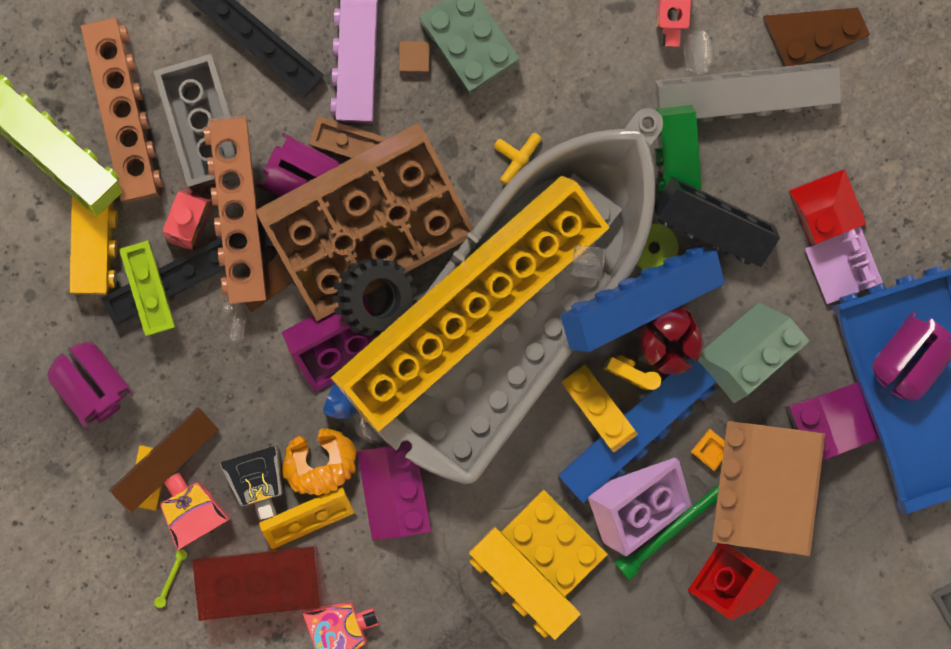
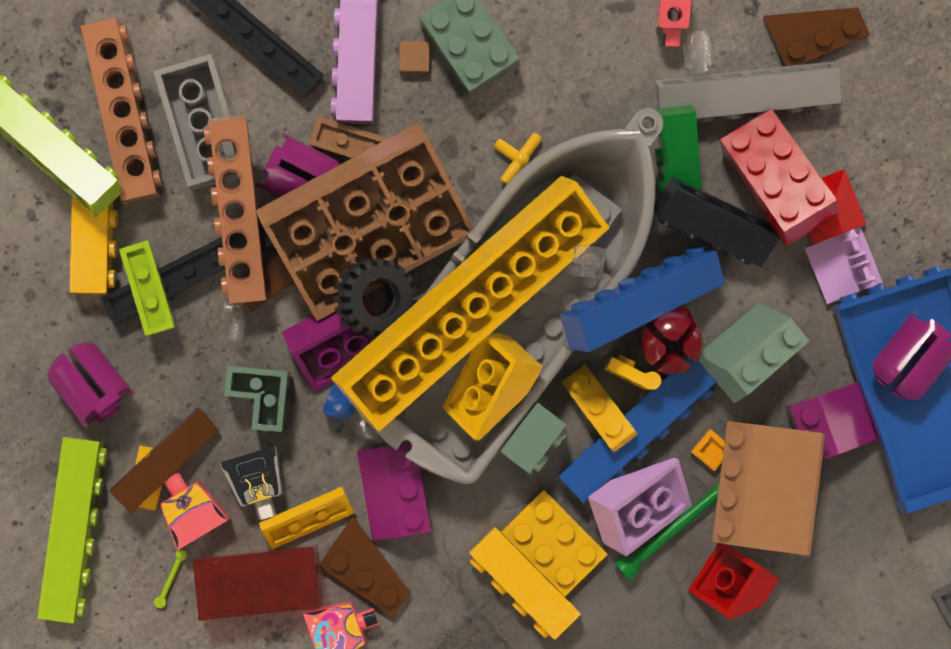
(71, 530): none -> lime brick
(187, 219): coral torso -> none
(267, 389): none -> sand green brick
(323, 478): light orange piece -> none
(364, 569): none -> reddish brown wing
(491, 384): none -> yellow slope
(533, 438): none -> sand green brick
(667, 247): lime piece -> none
(779, 177): none -> brick

